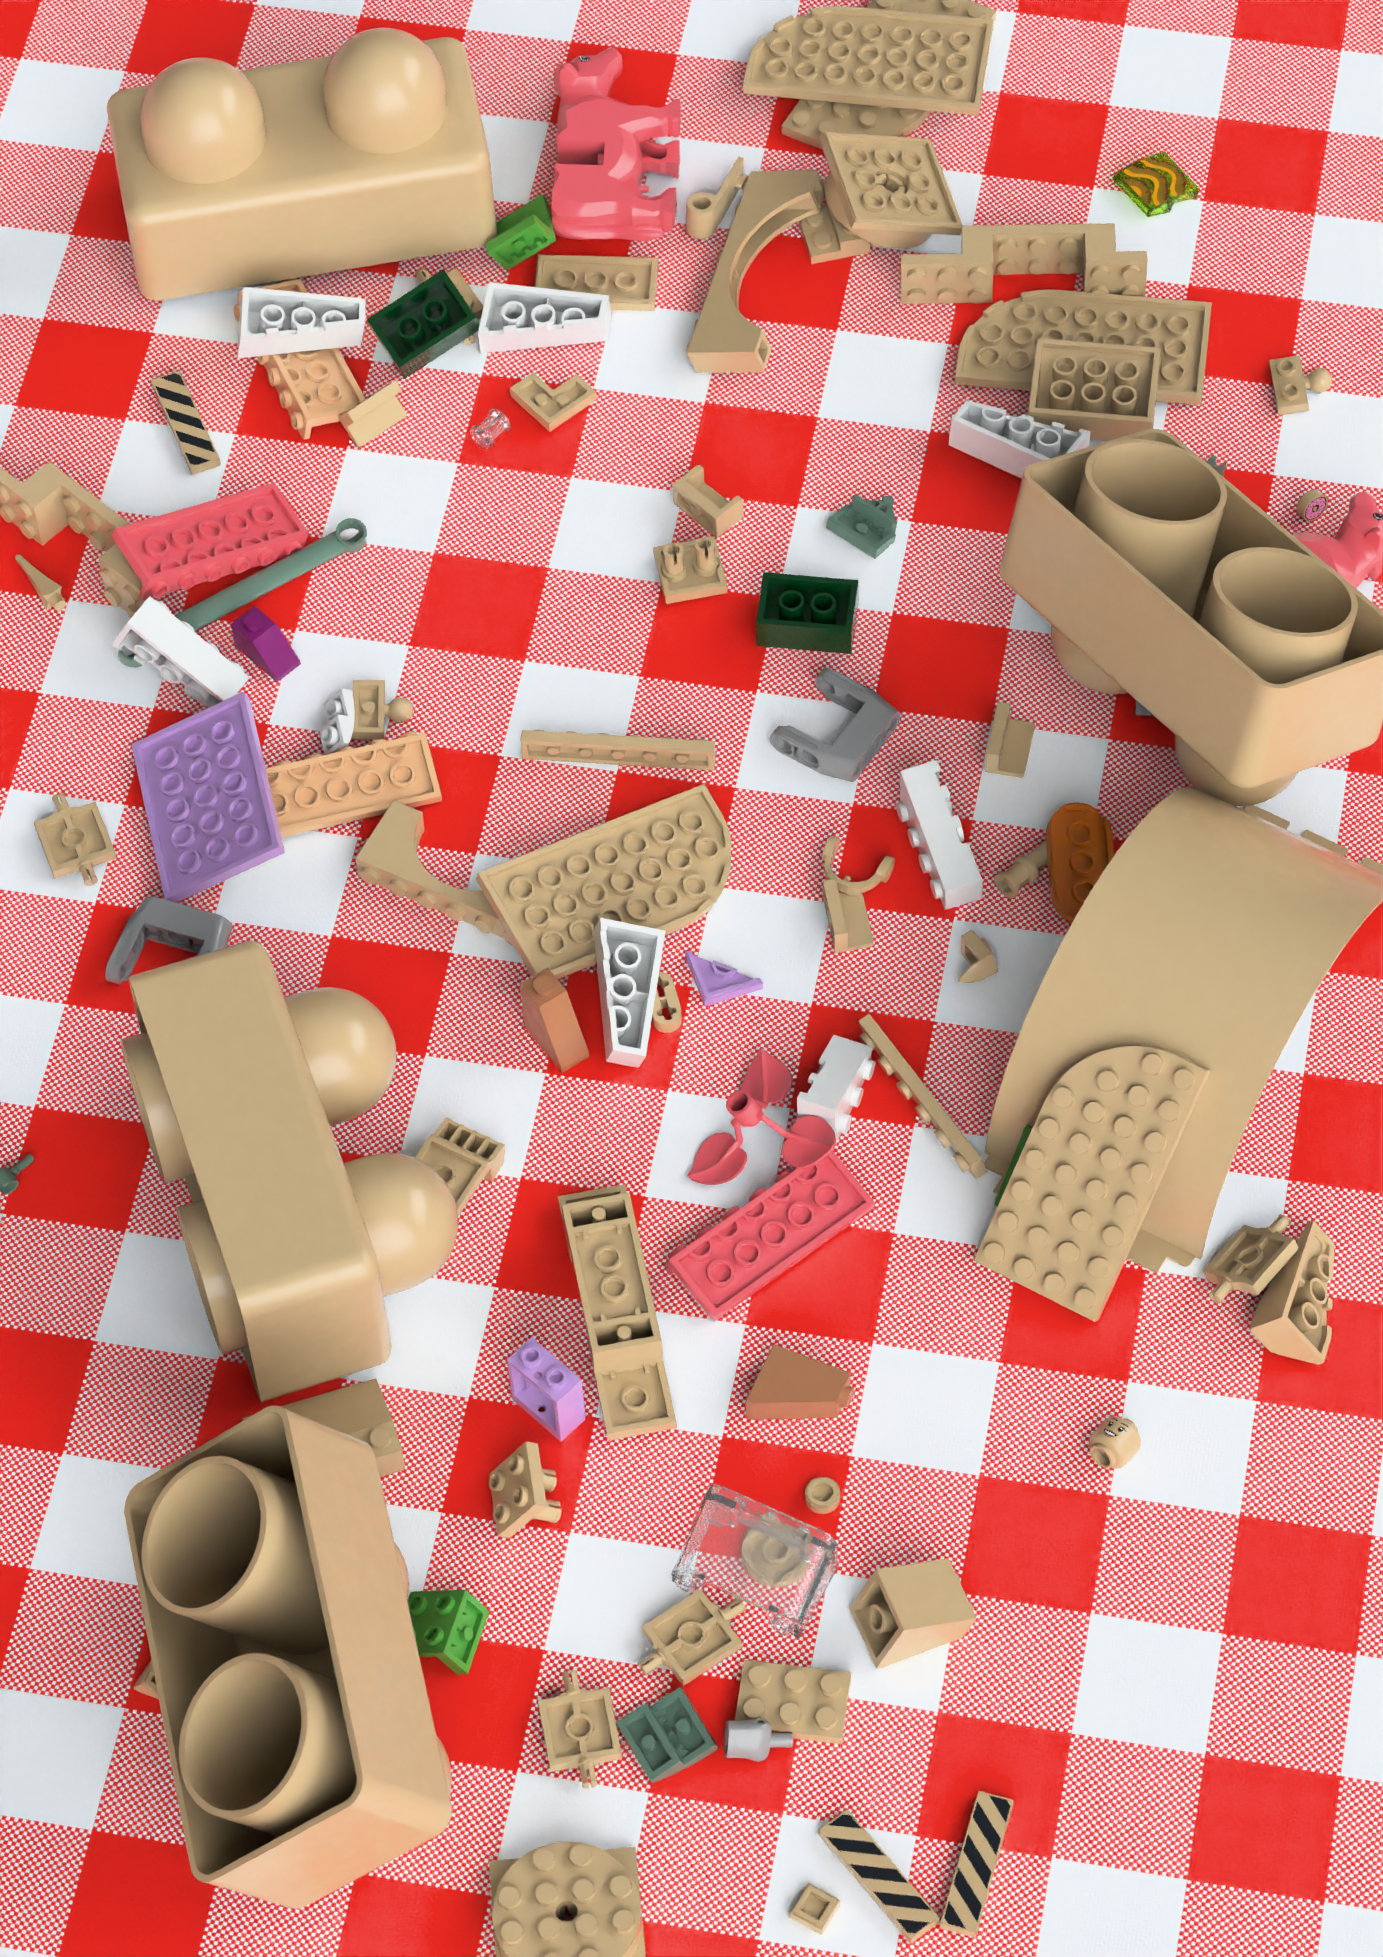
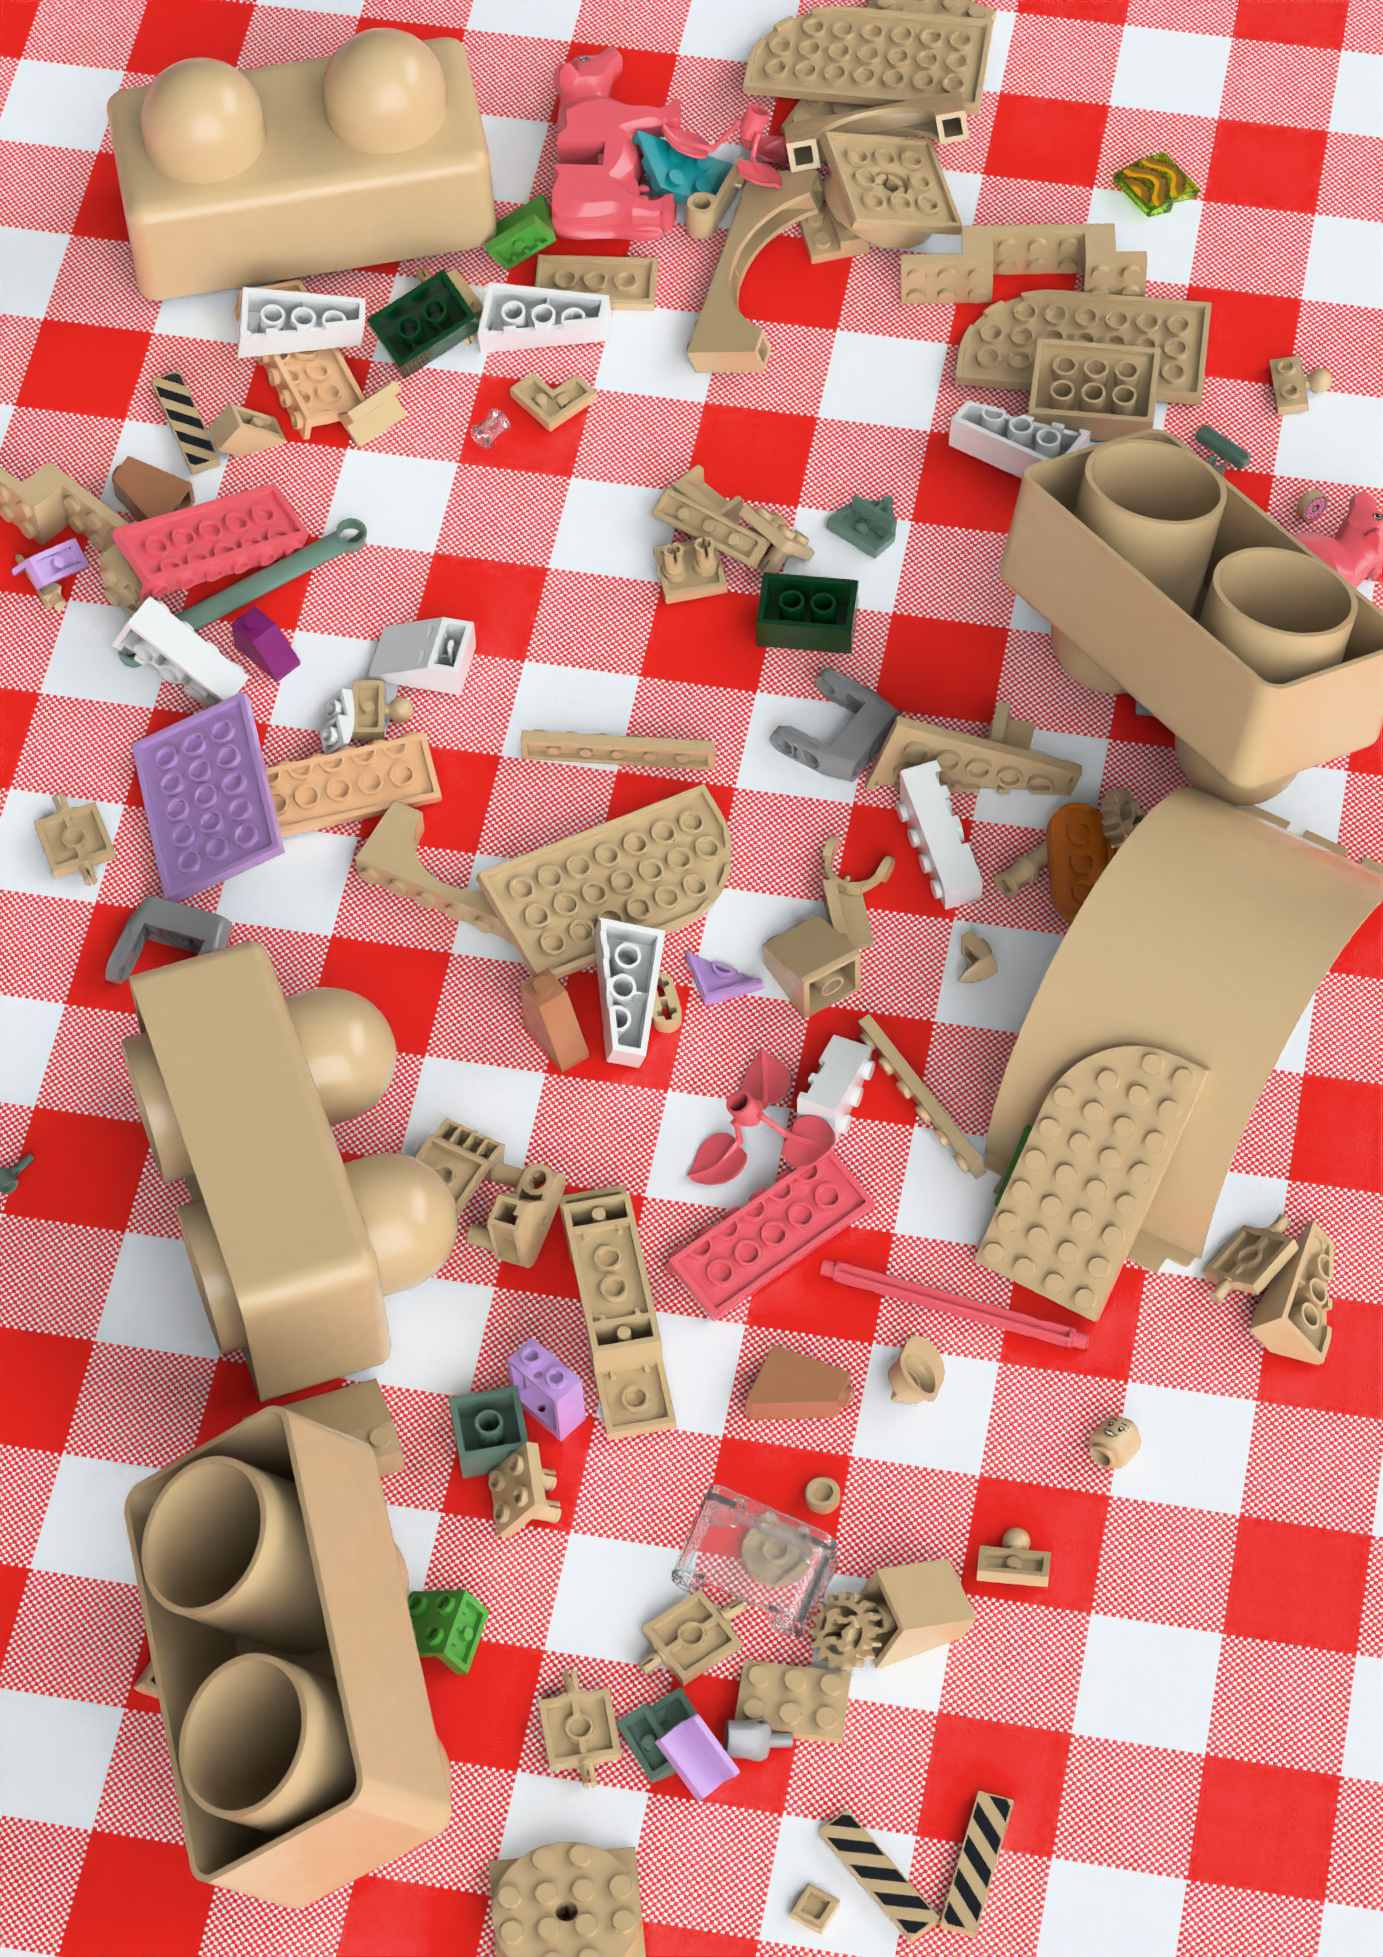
(54, 564): none -> lavender panel
(149, 490): none -> nougat slope
(245, 431): none -> tan slope
(425, 654): none -> white slope
(487, 1428): none -> sand green brick
(532, 1206): none -> tan piece
(677, 173): none -> teal wing
(697, 1756): none -> lavender panel
(703, 522): none -> tan tile
(751, 128): none -> coral plant
(785, 540): none -> tan plate
(813, 965): none -> tan slope
(849, 1632): none -> tan gear
(917, 1372): none -> tan piece
(933, 117): none -> tan arch
(954, 1304): none -> coral piece
(969, 762): none -> tan wing
(1014, 1561): none -> tan plate
(1120, 816): none -> tan gear
(1223, 446): none -> sand green axle

